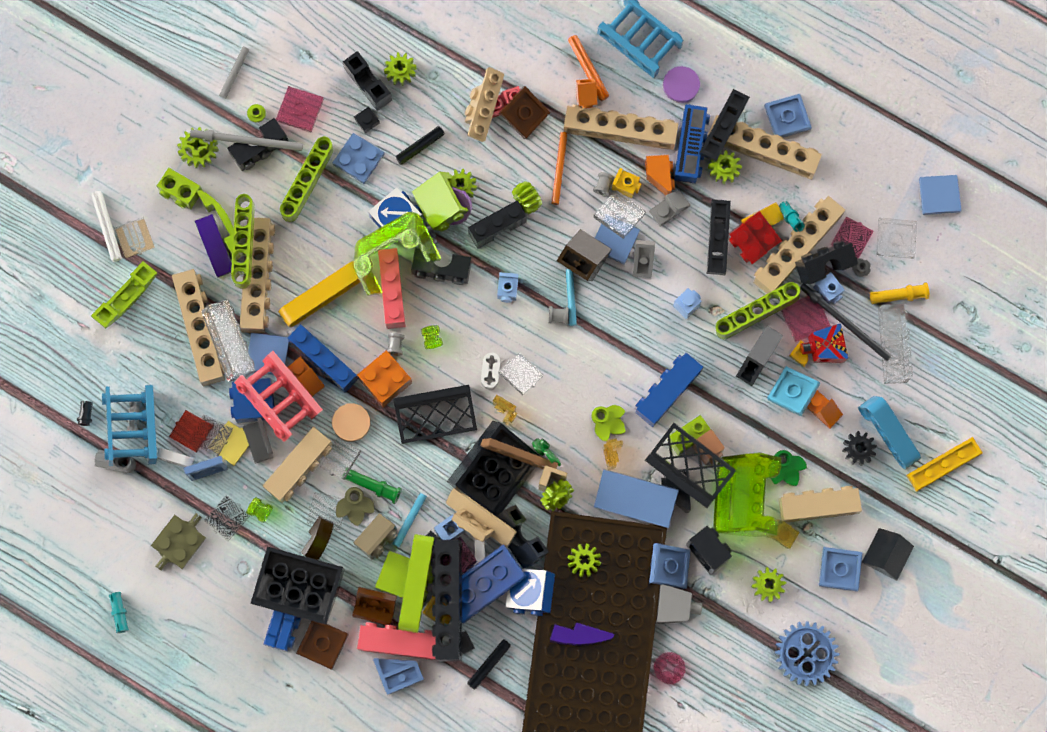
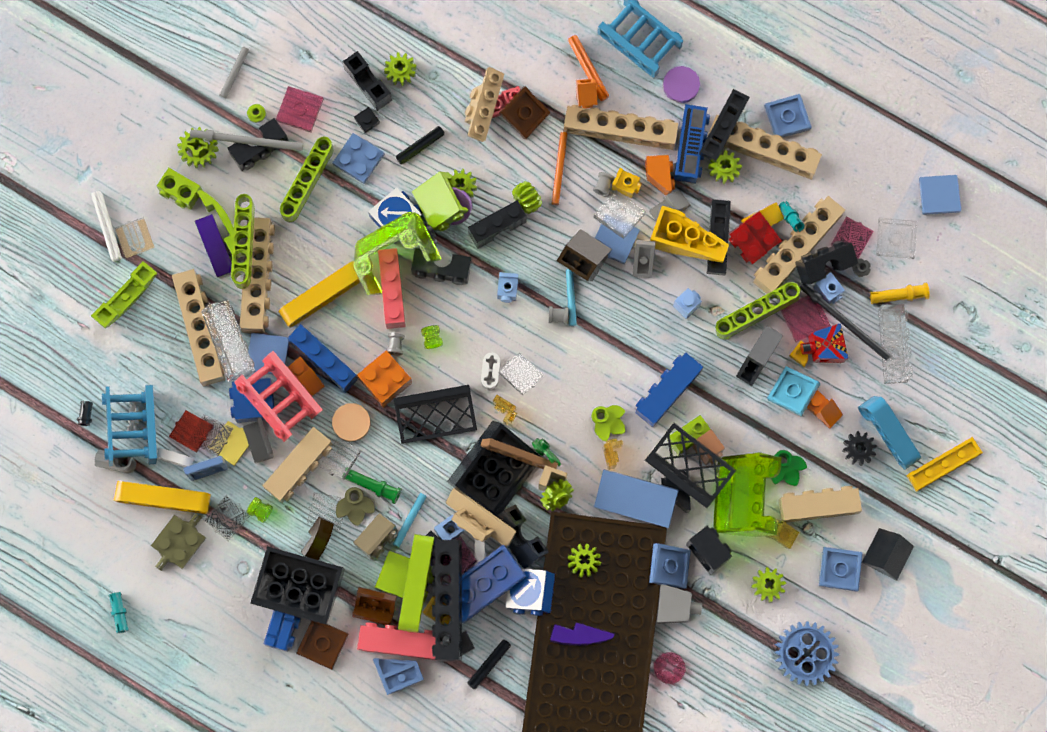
(162, 497): none -> yellow beam
(682, 236): none -> yellow wedge

